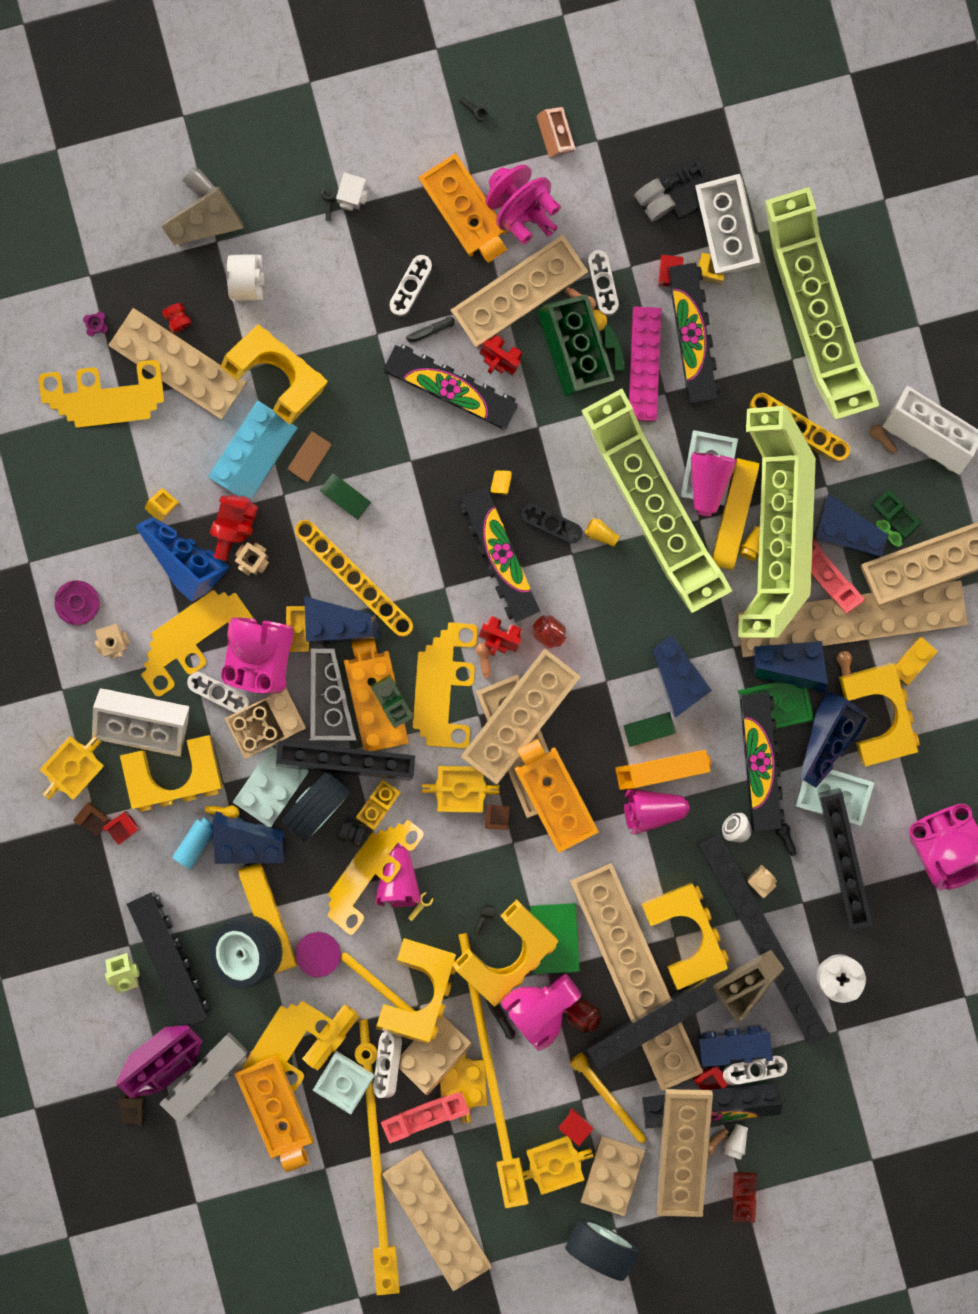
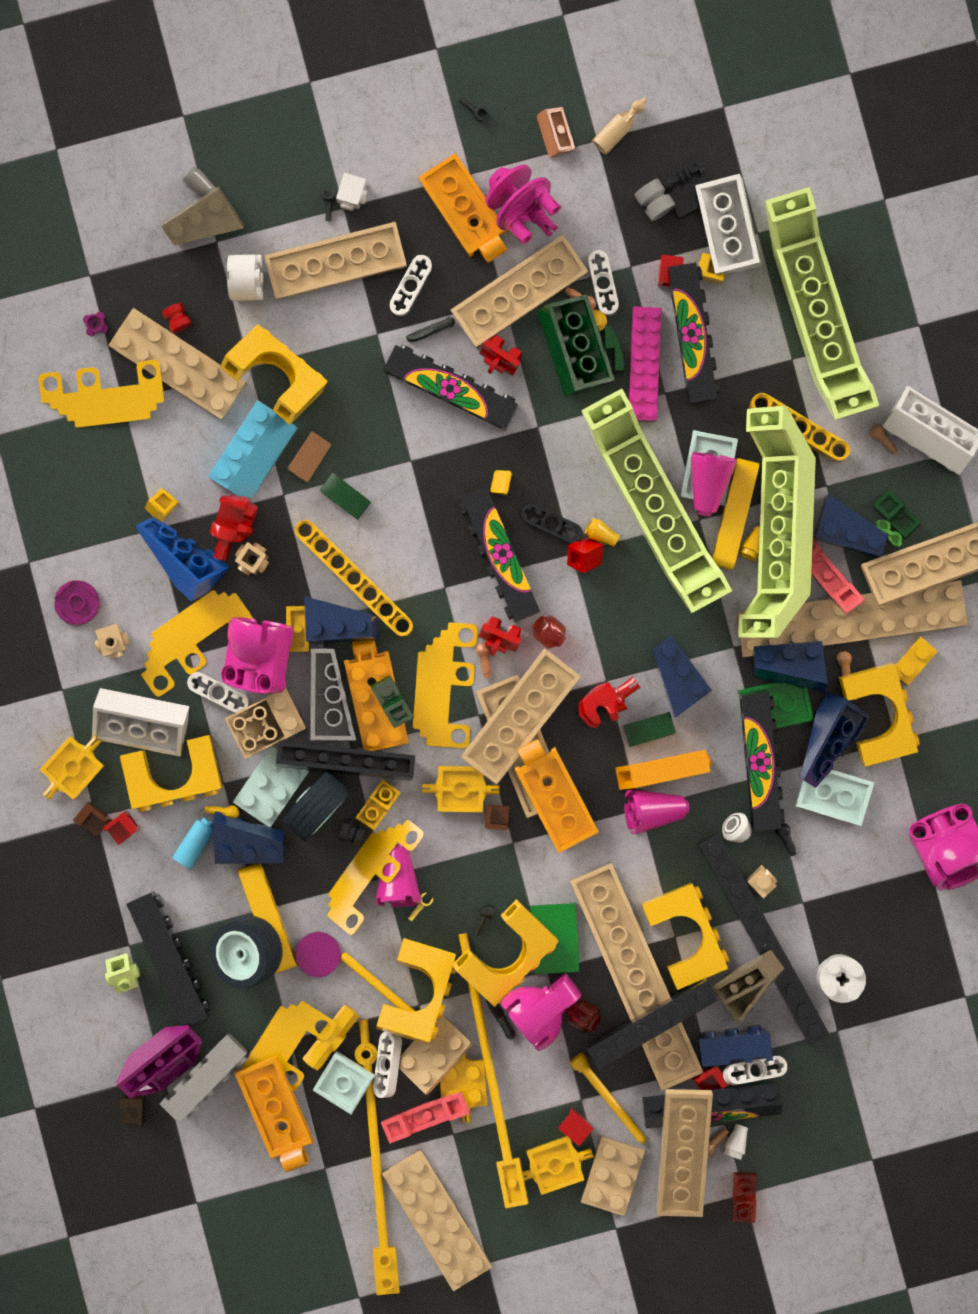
(335, 261): none -> tan plate
(585, 554): none -> red panel
(602, 1249): black wheel -> none
(610, 698): none -> red piece
(618, 127): none -> tan wheel
(845, 858): black brick -> none

